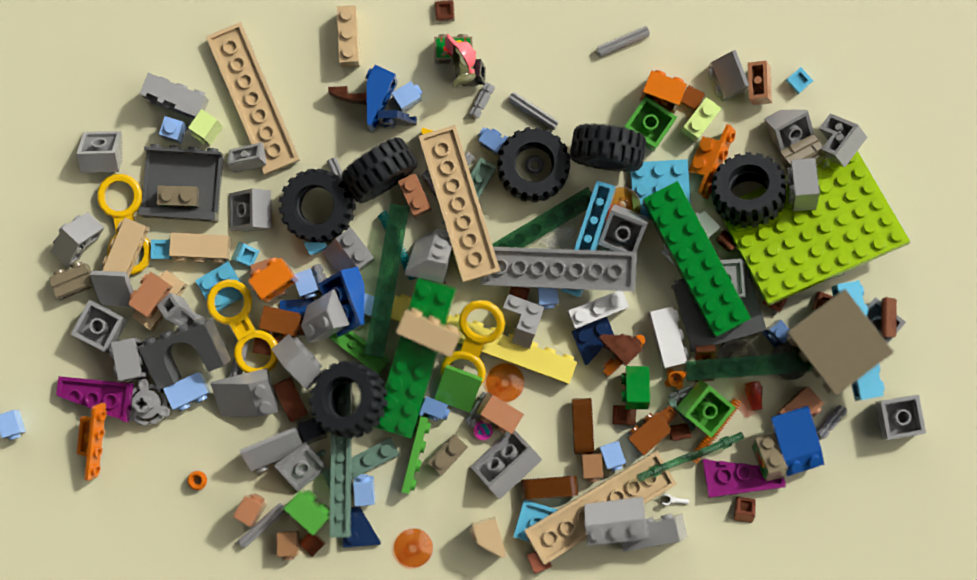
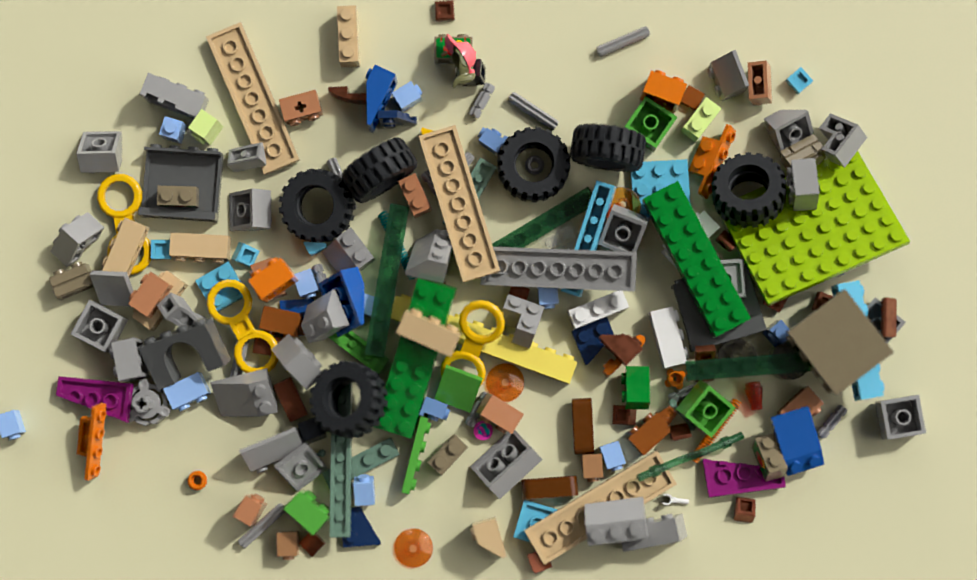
(291, 104): none -> nougat brick

